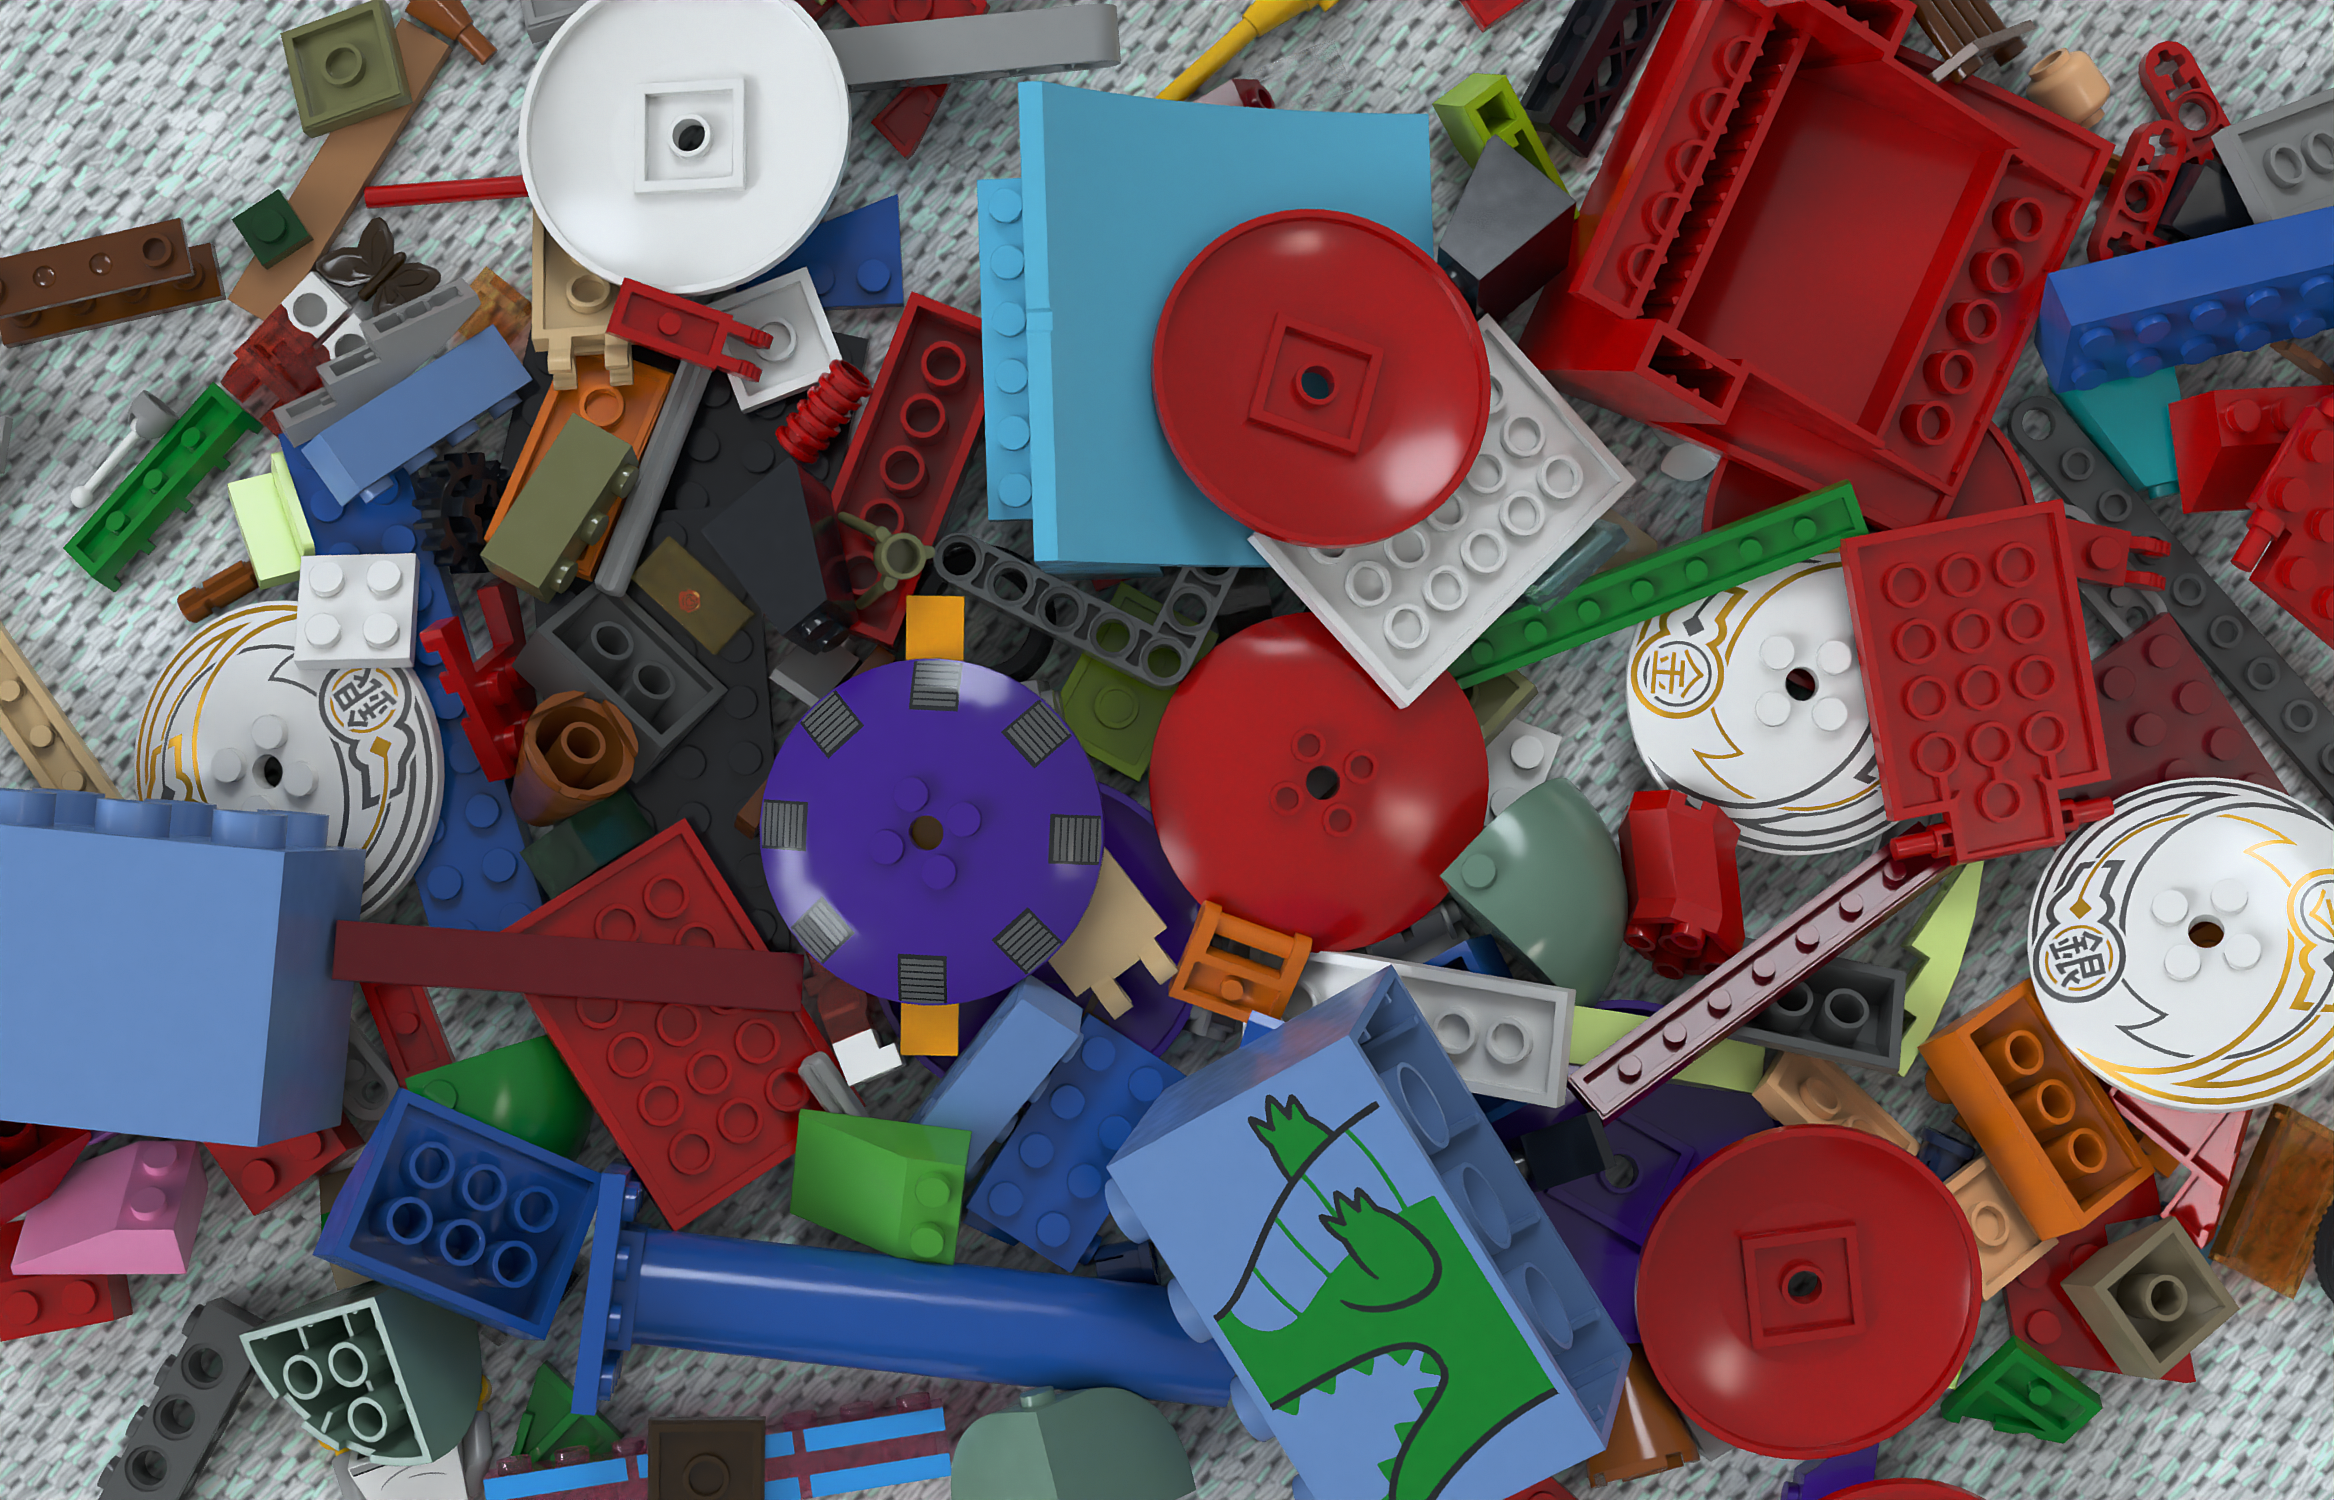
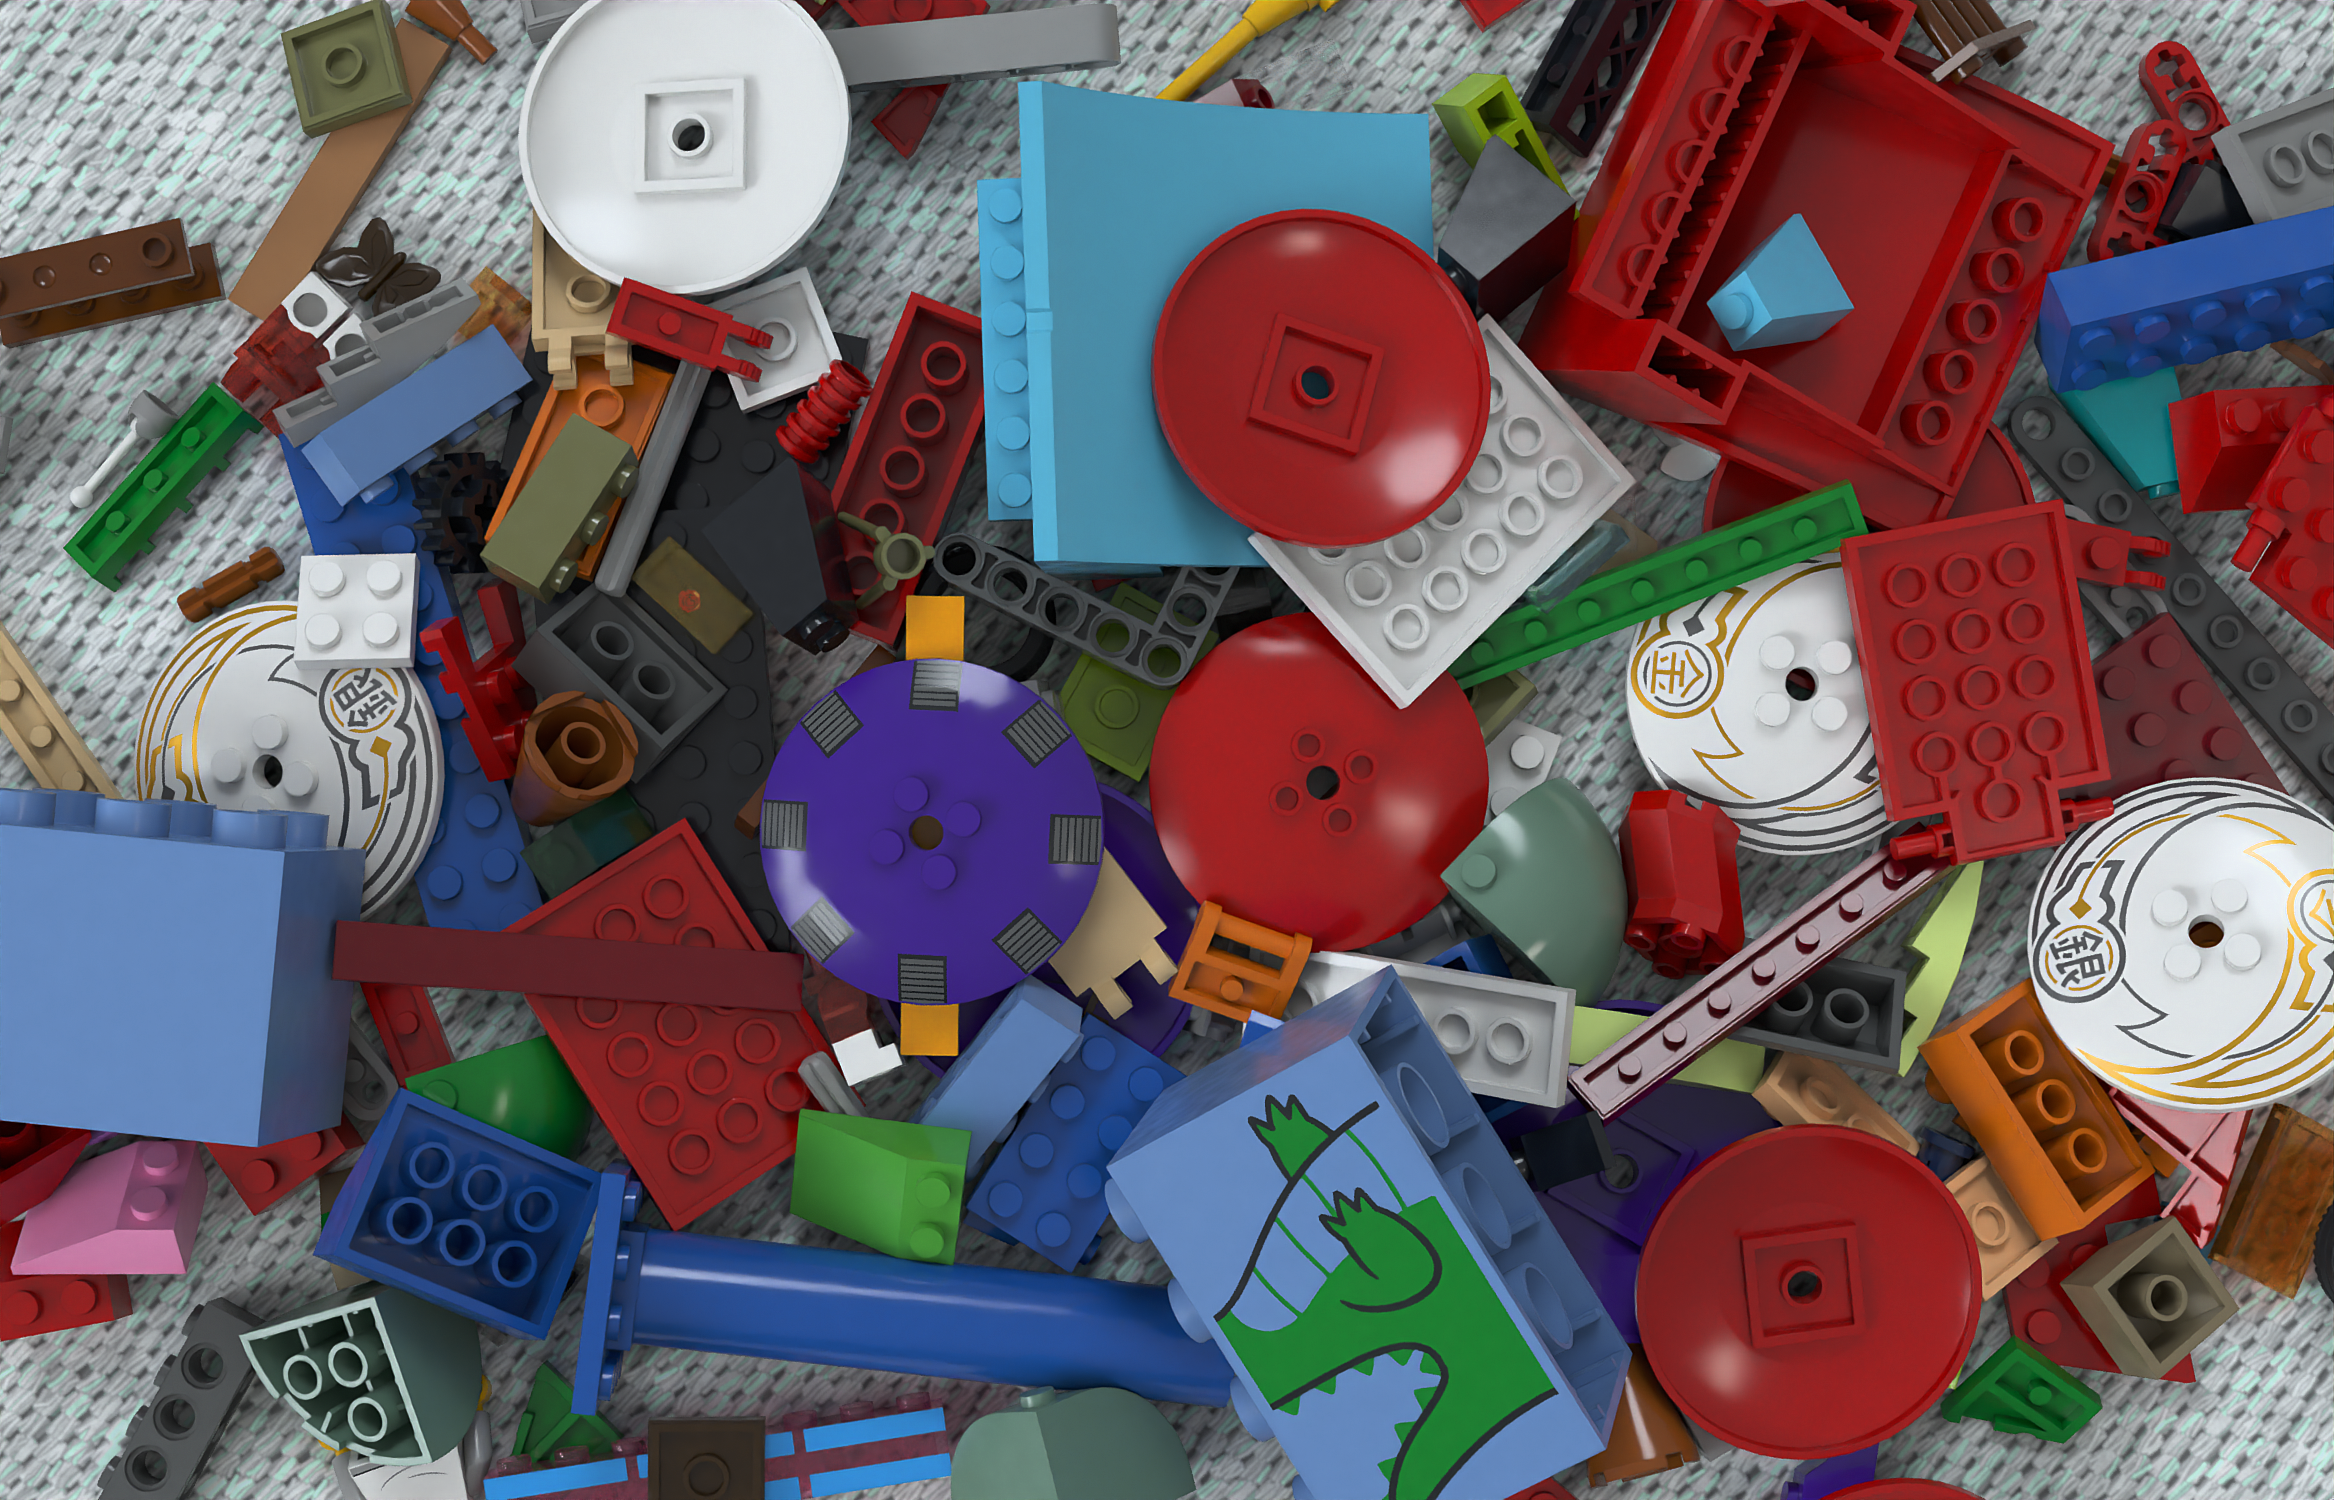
(272, 229): dark green plate -> none
(272, 524): yellowish green panel -> none
(445, 192): red bar -> none
(813, 676): light grey slope -> none
(851, 259): blue wing -> none
(1129, 1262): dark blue bush -> none
(1780, 292): none -> medium azure slope
(2069, 87): light nougat head -> none

